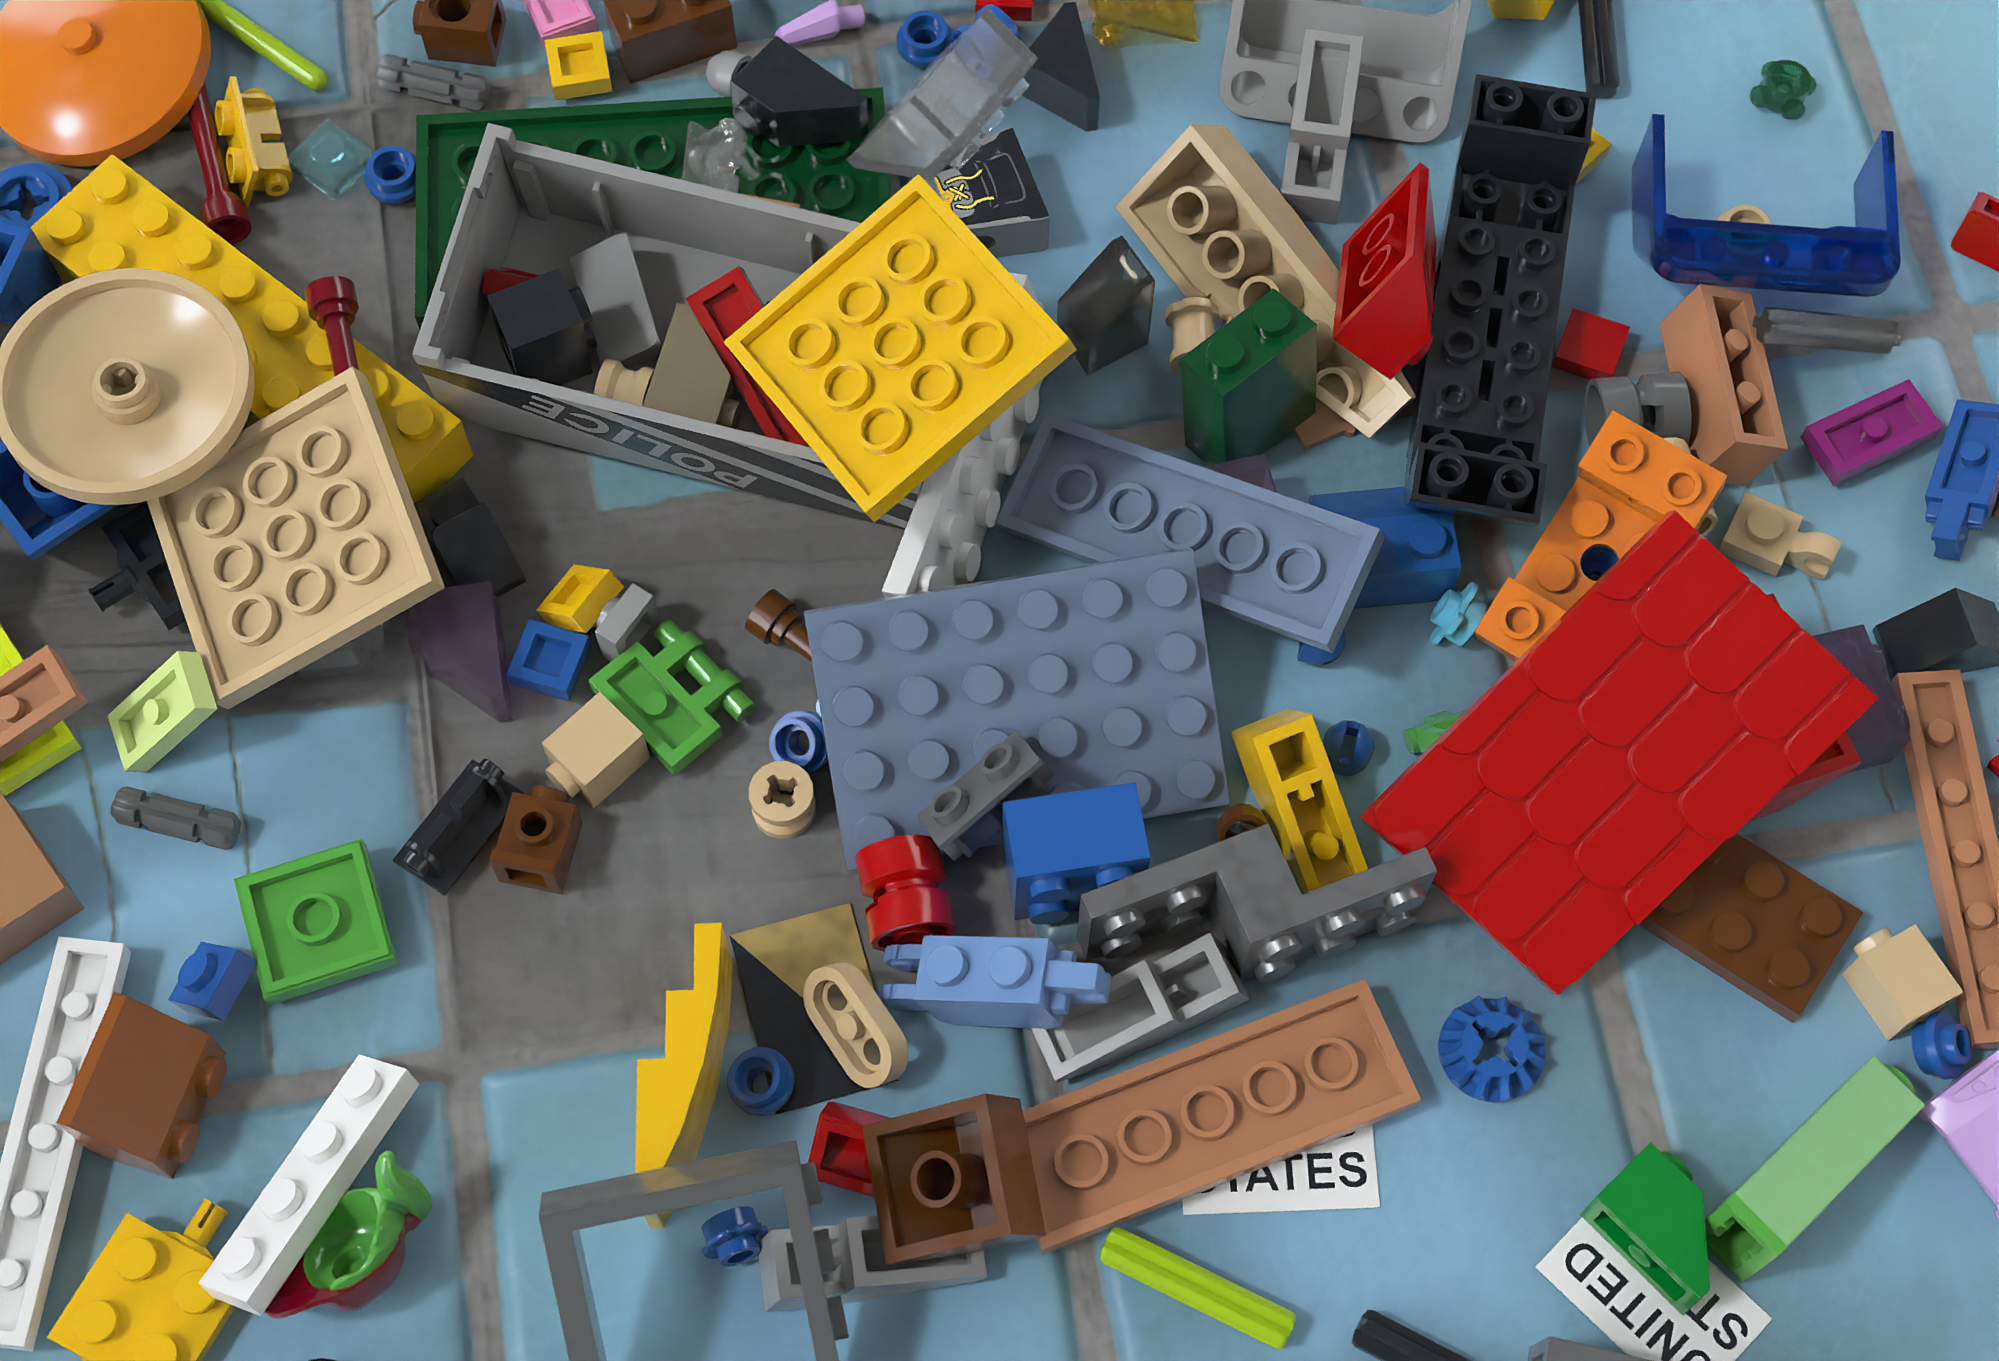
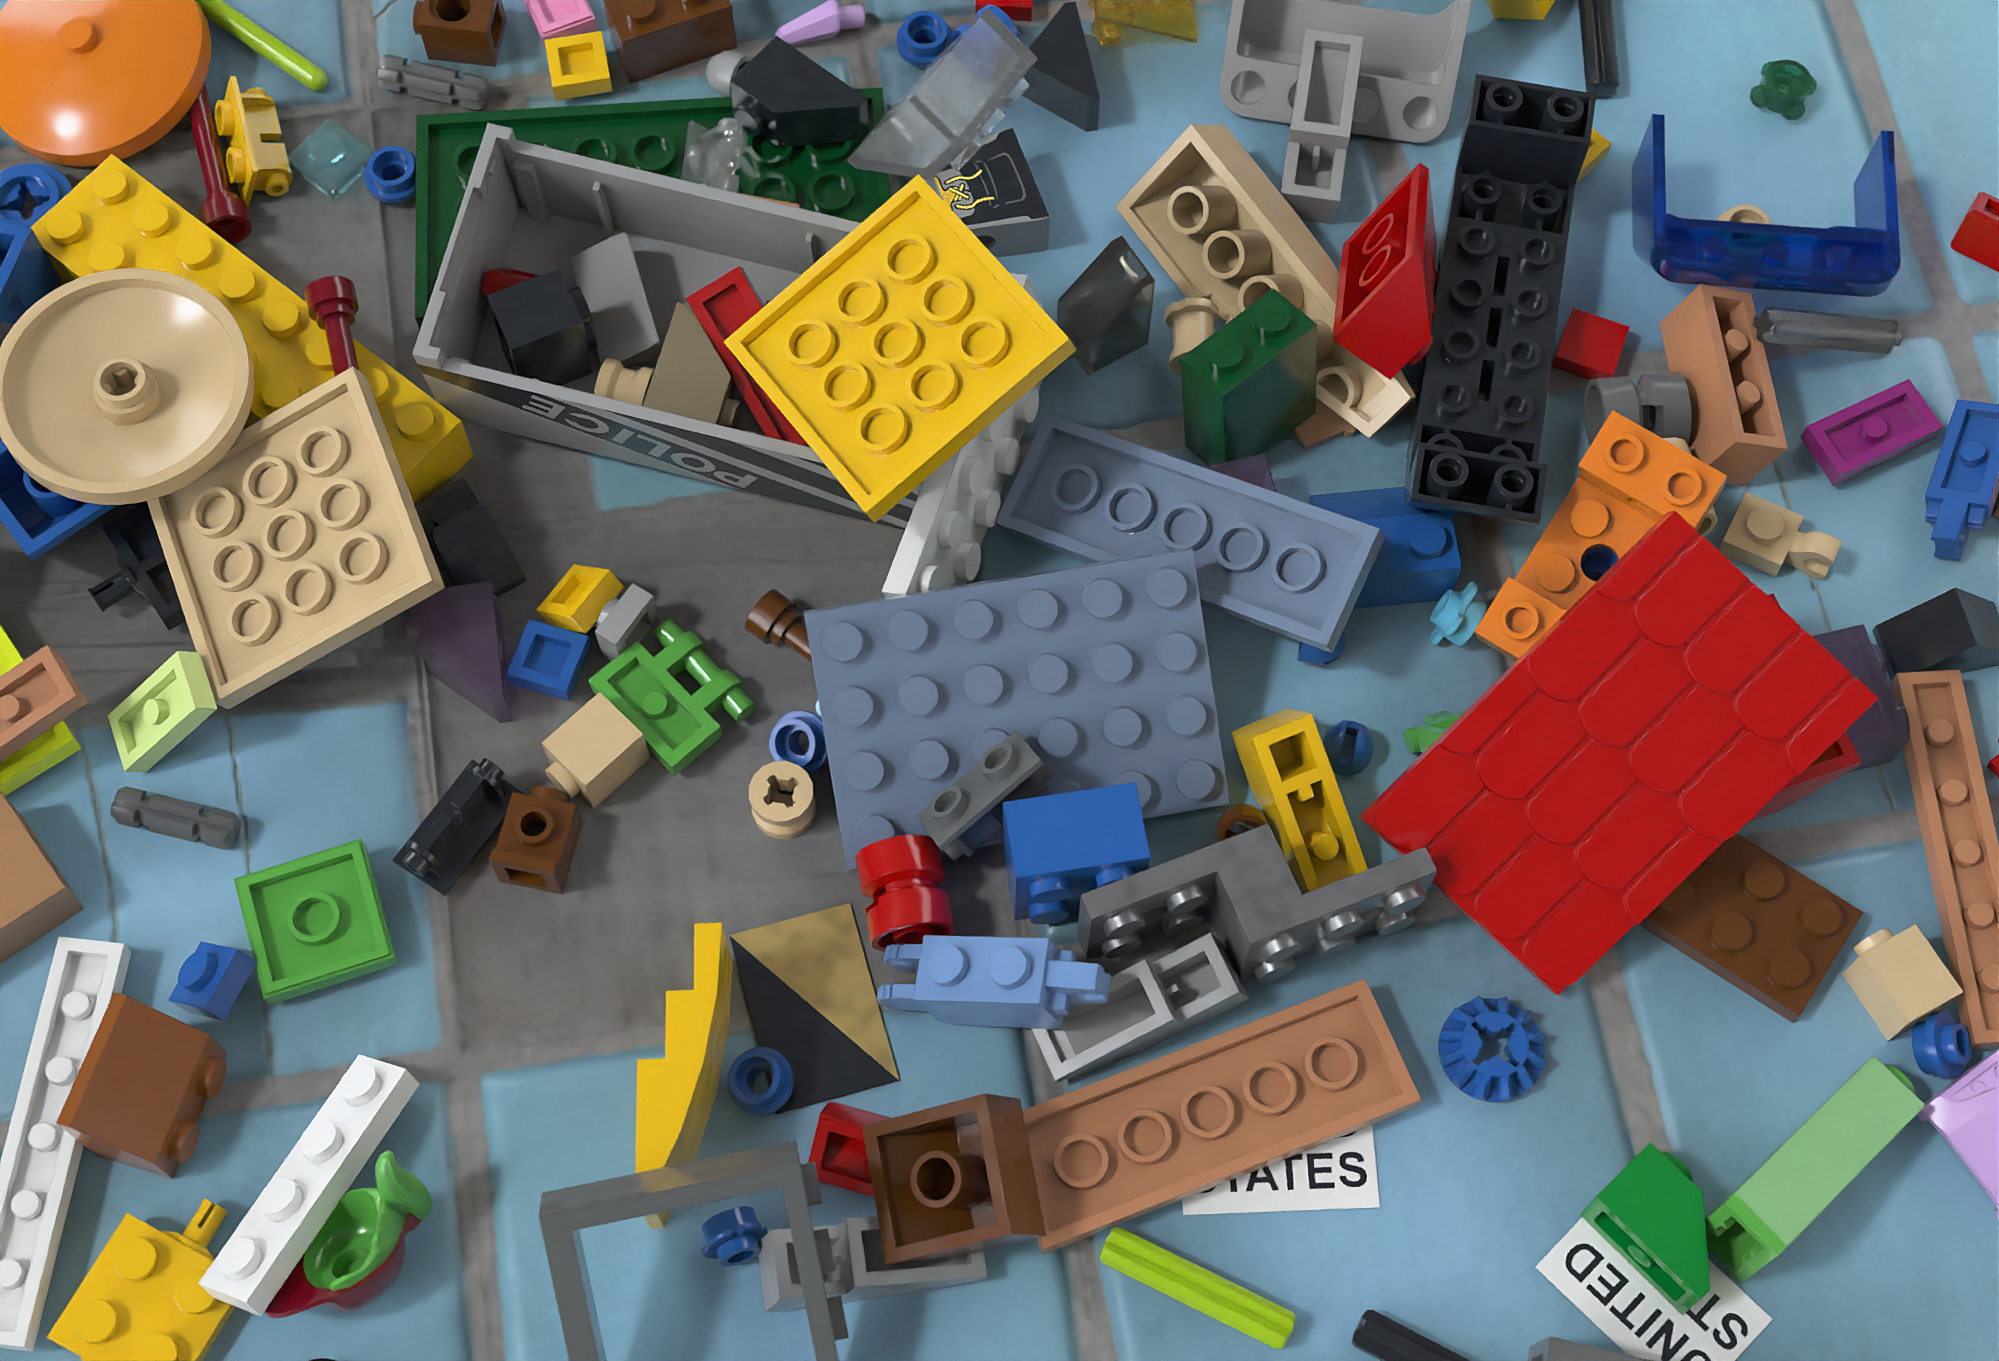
(855, 1024): tan plate -> none

